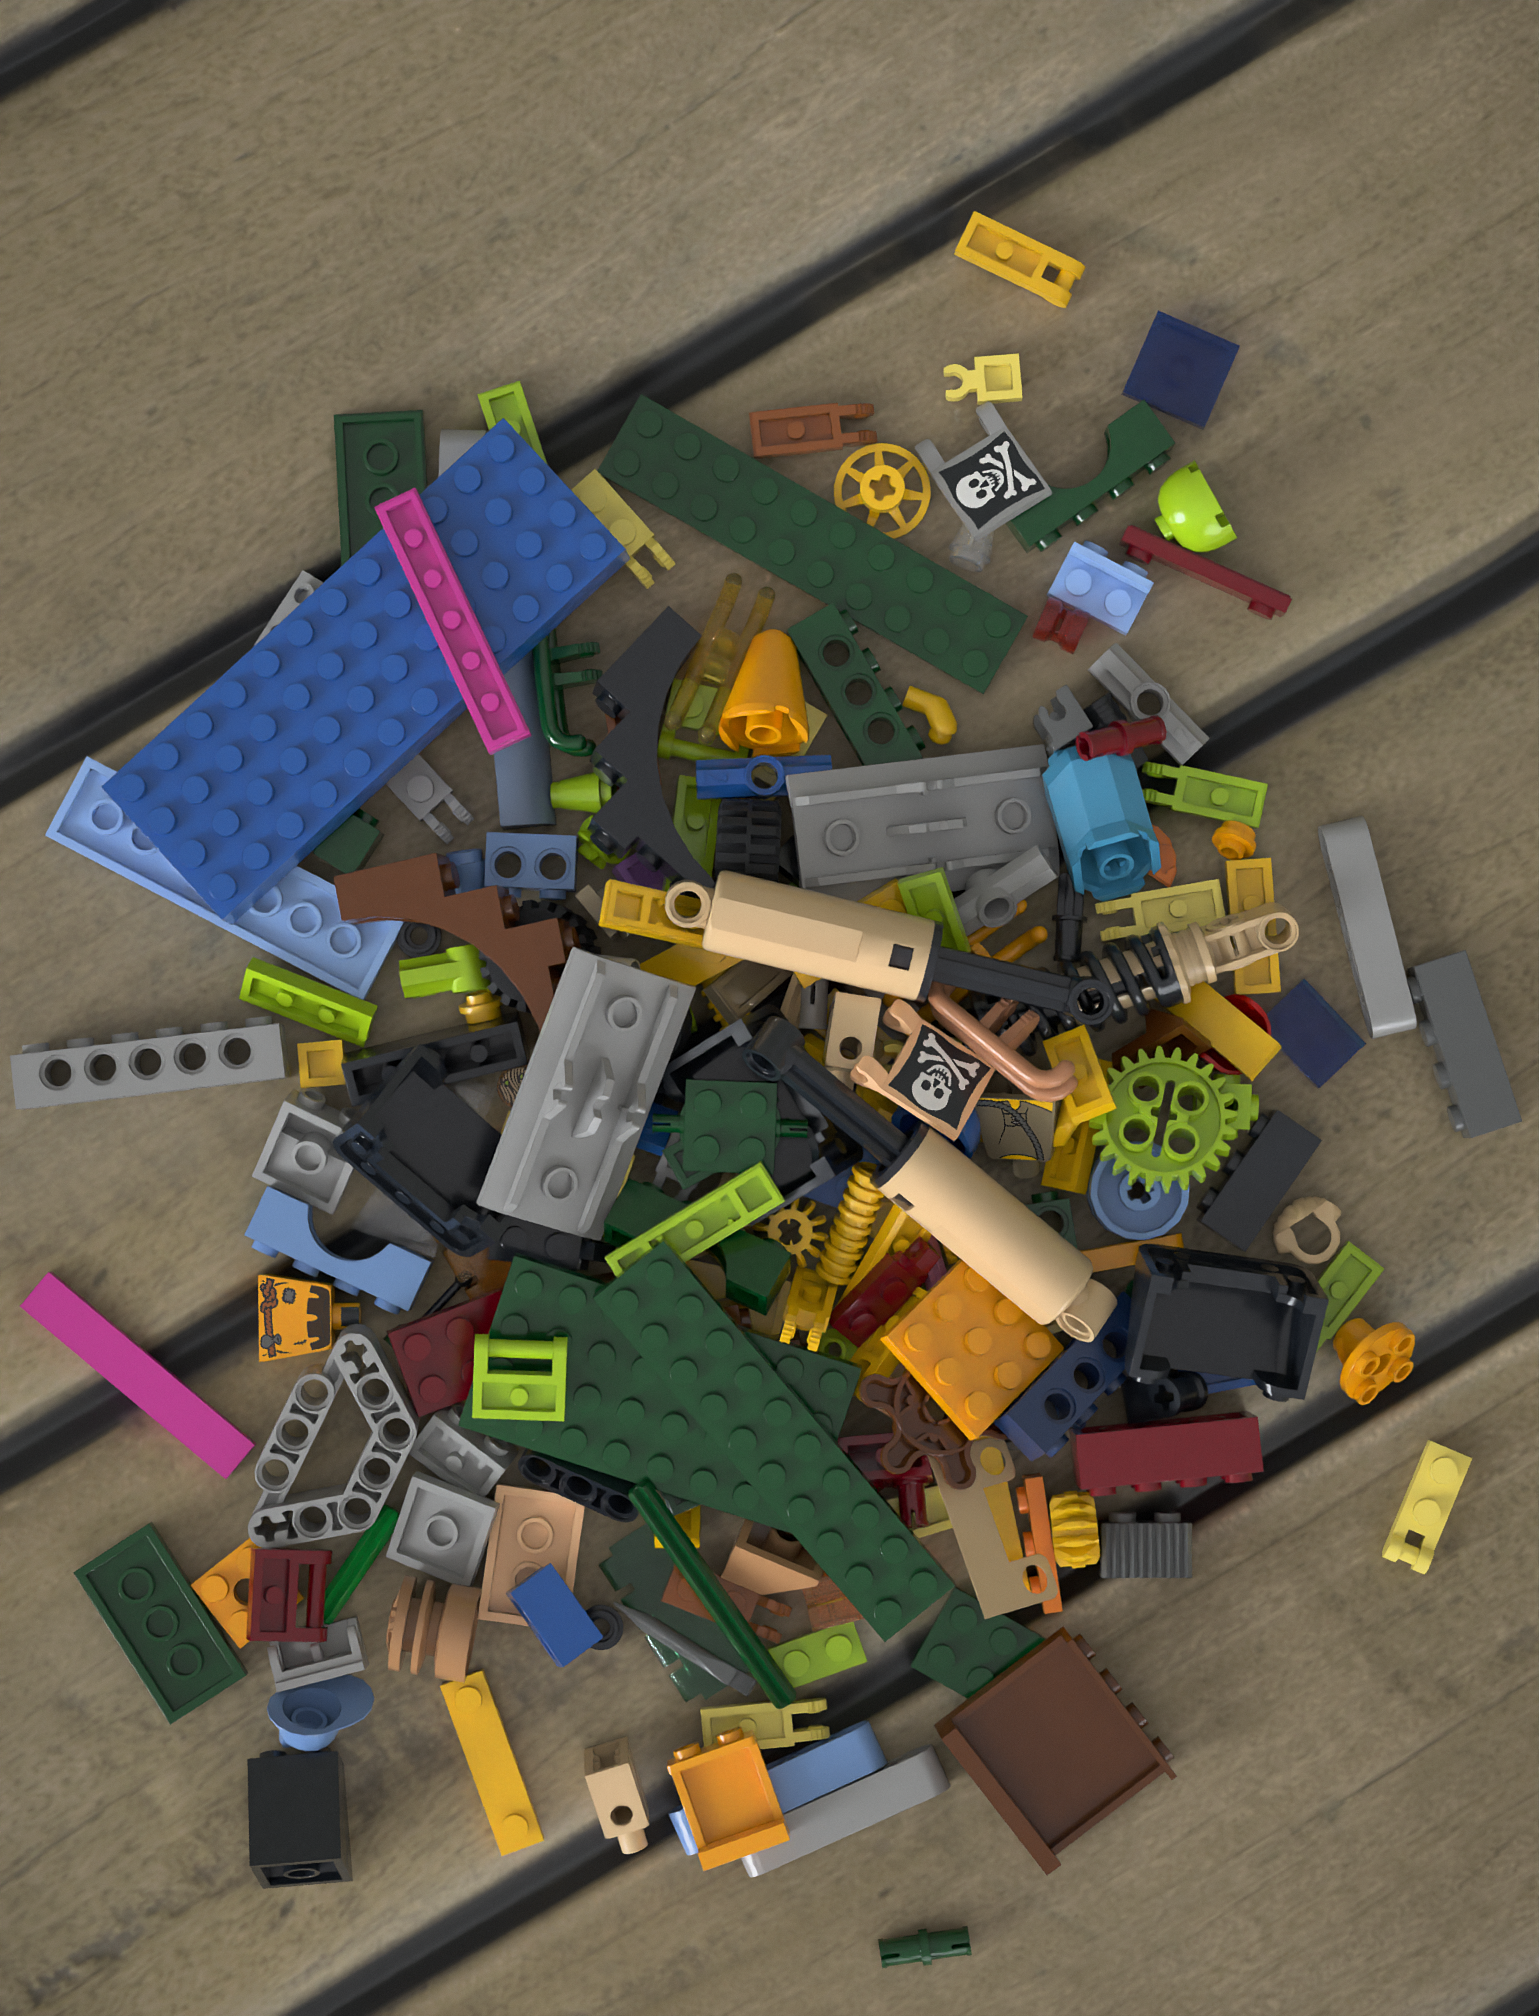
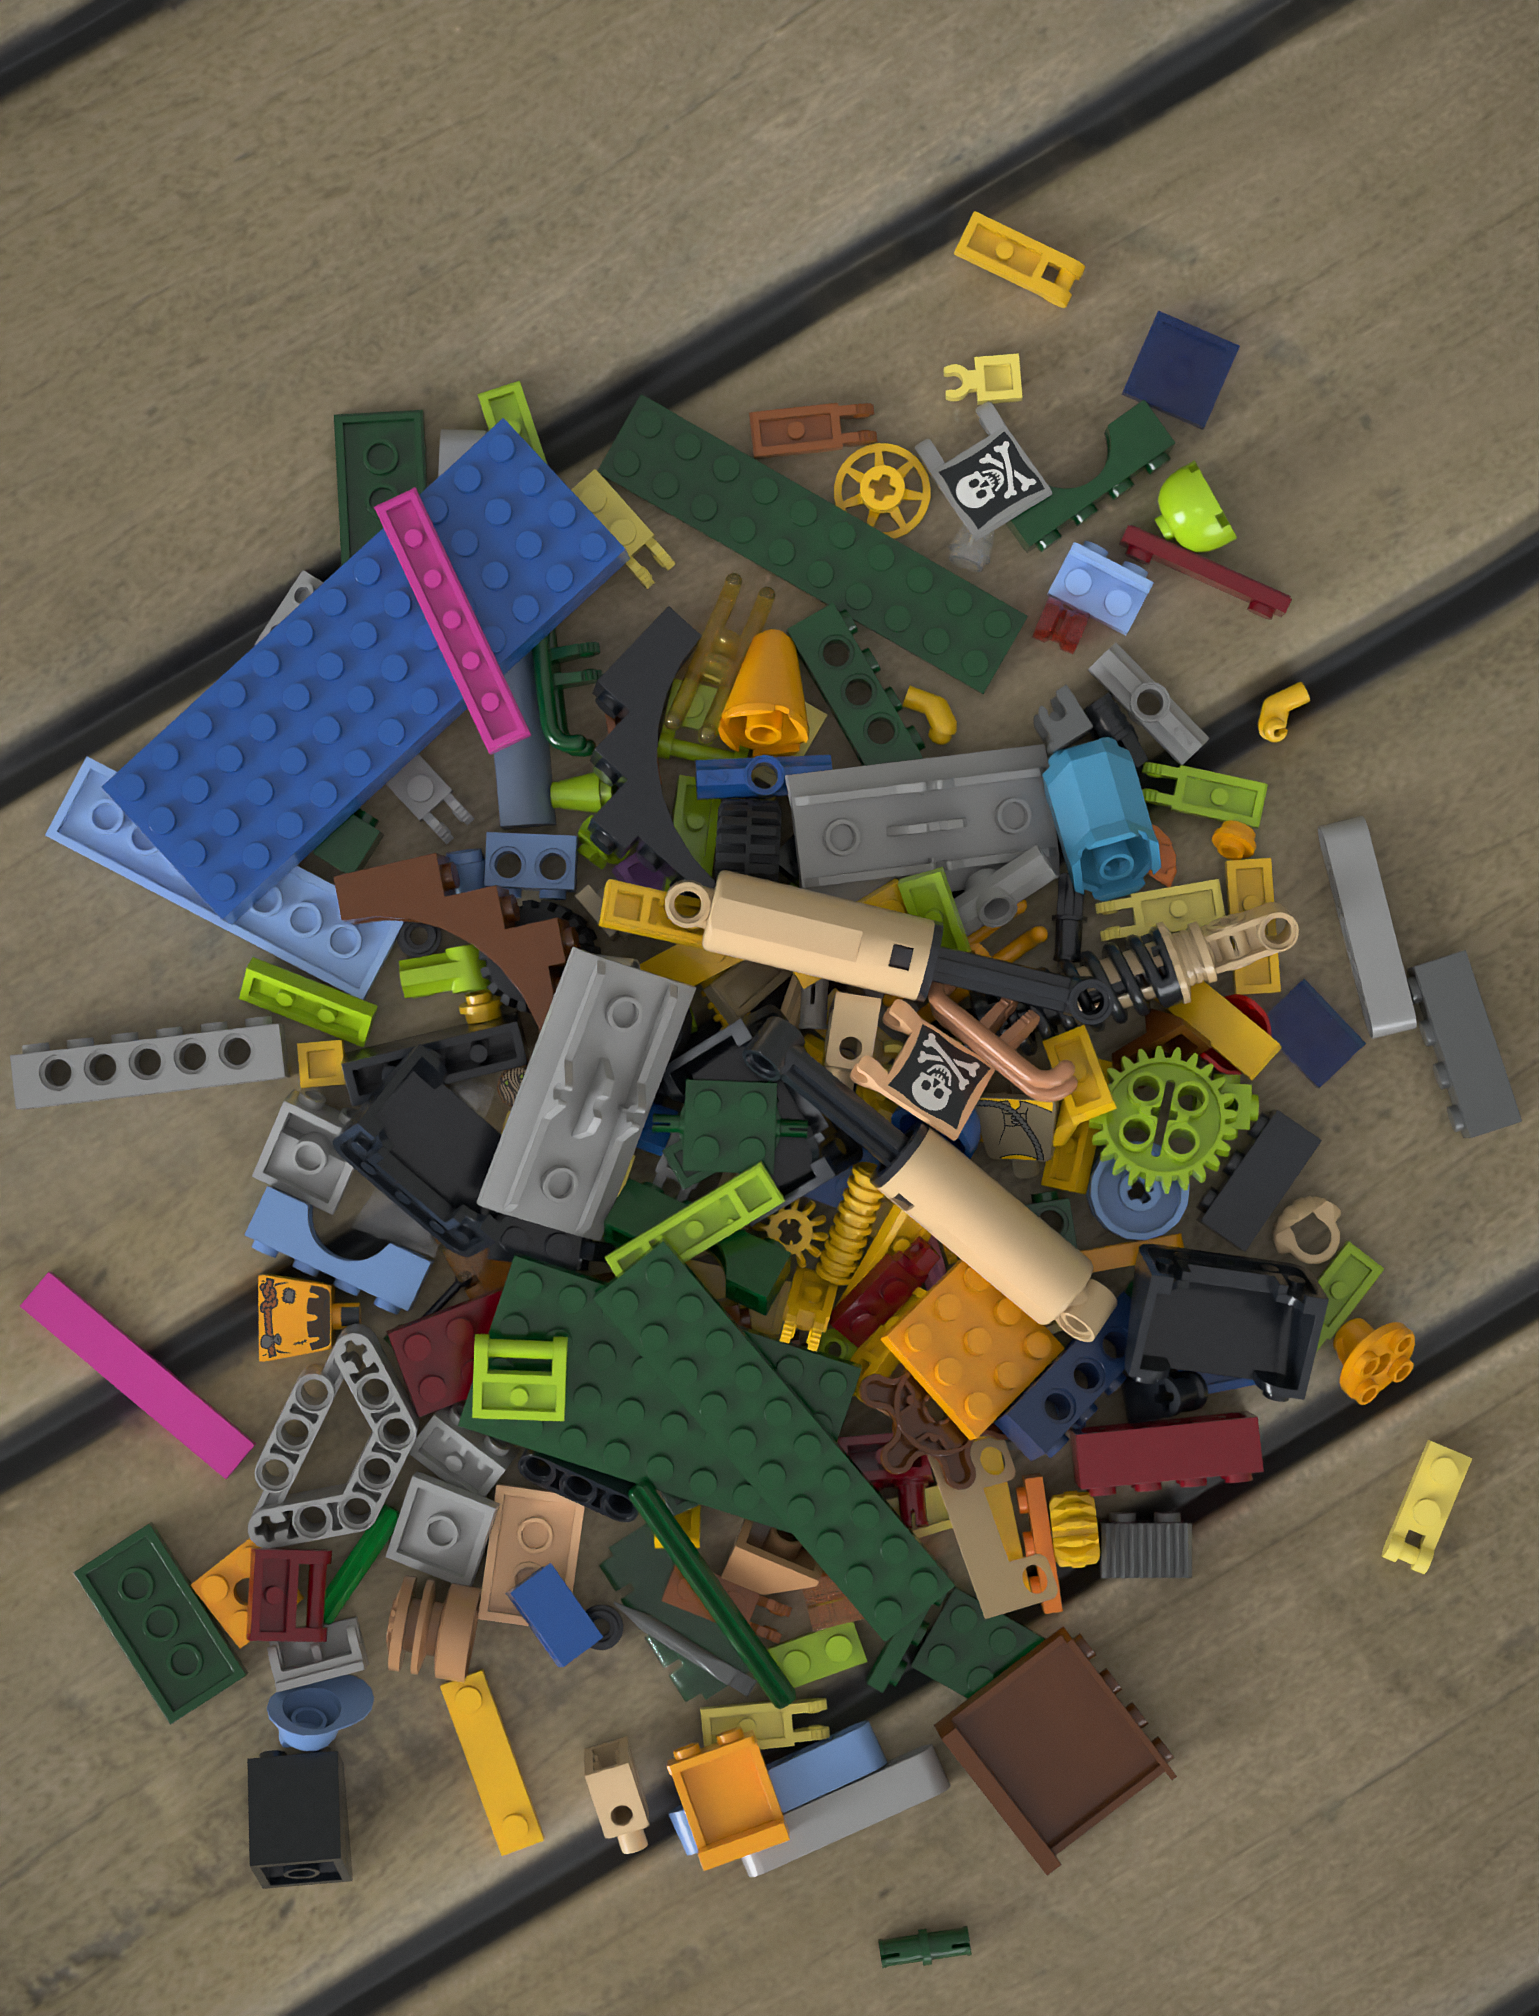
(889, 1663): none -> dark green plate
(1120, 737): dark red pin -> none
(1276, 710): none -> yellow arm

